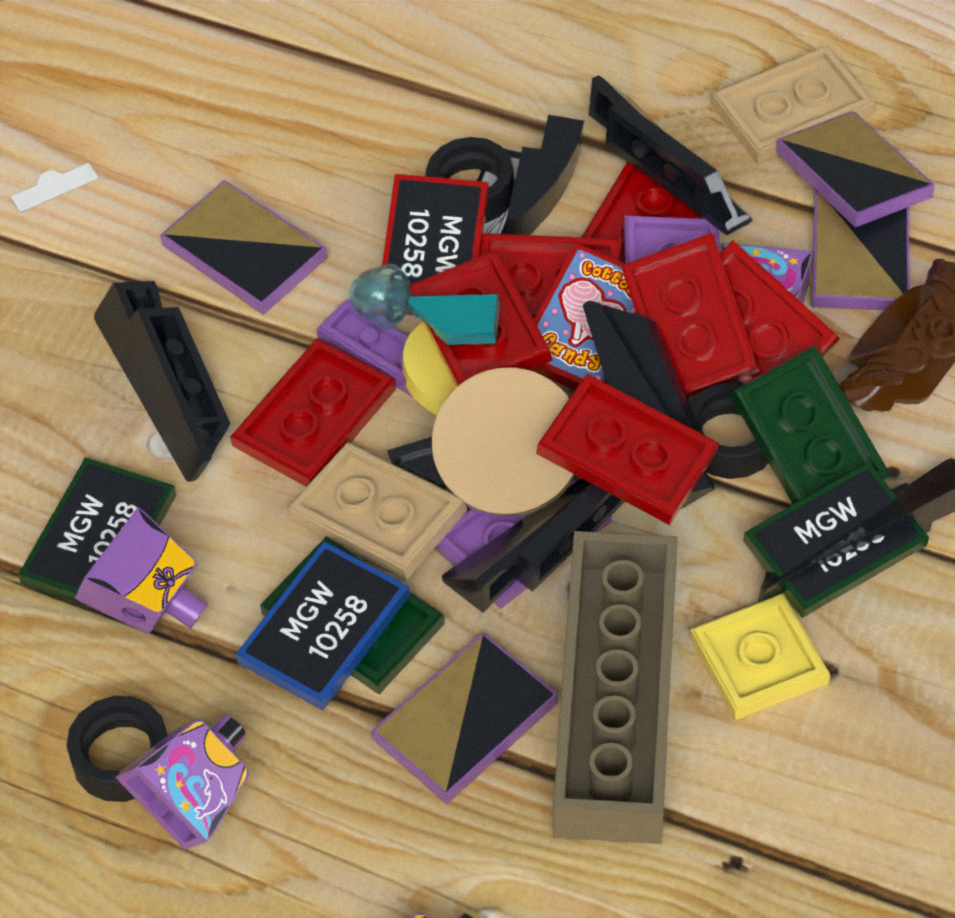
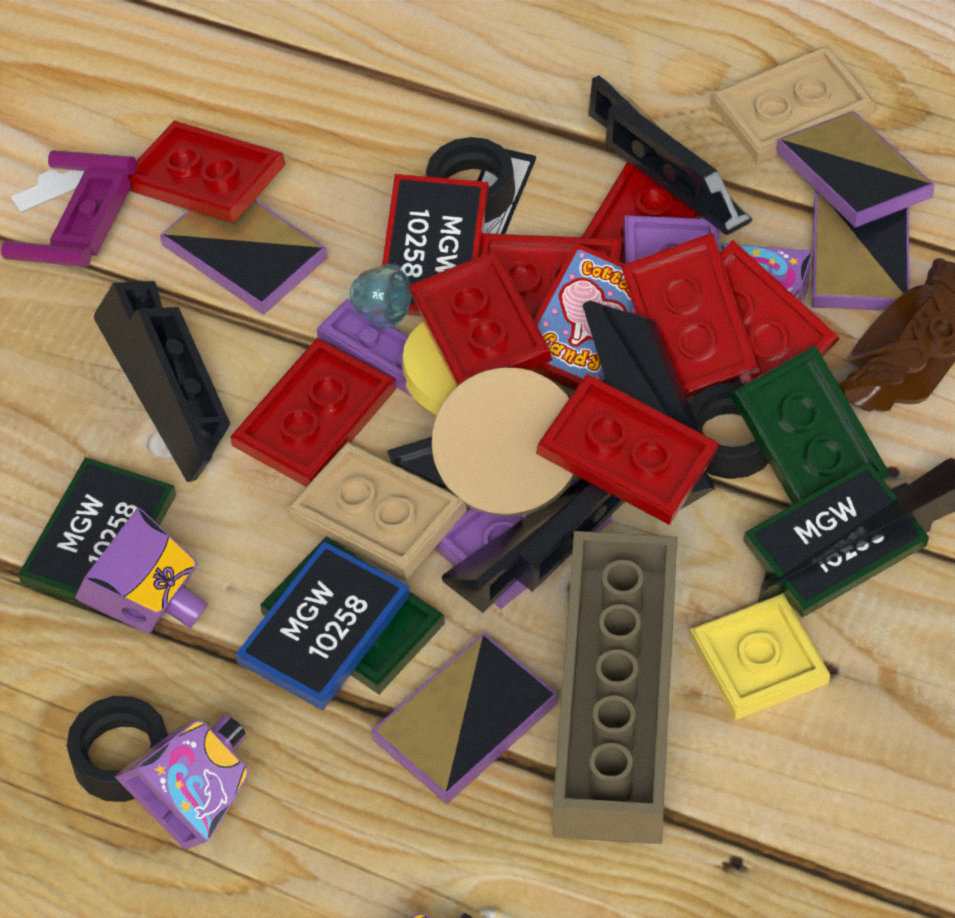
(87, 213): none -> magenta plate
(205, 171): none -> red tile
(459, 317): teal tile -> none
(544, 174): black slope -> none

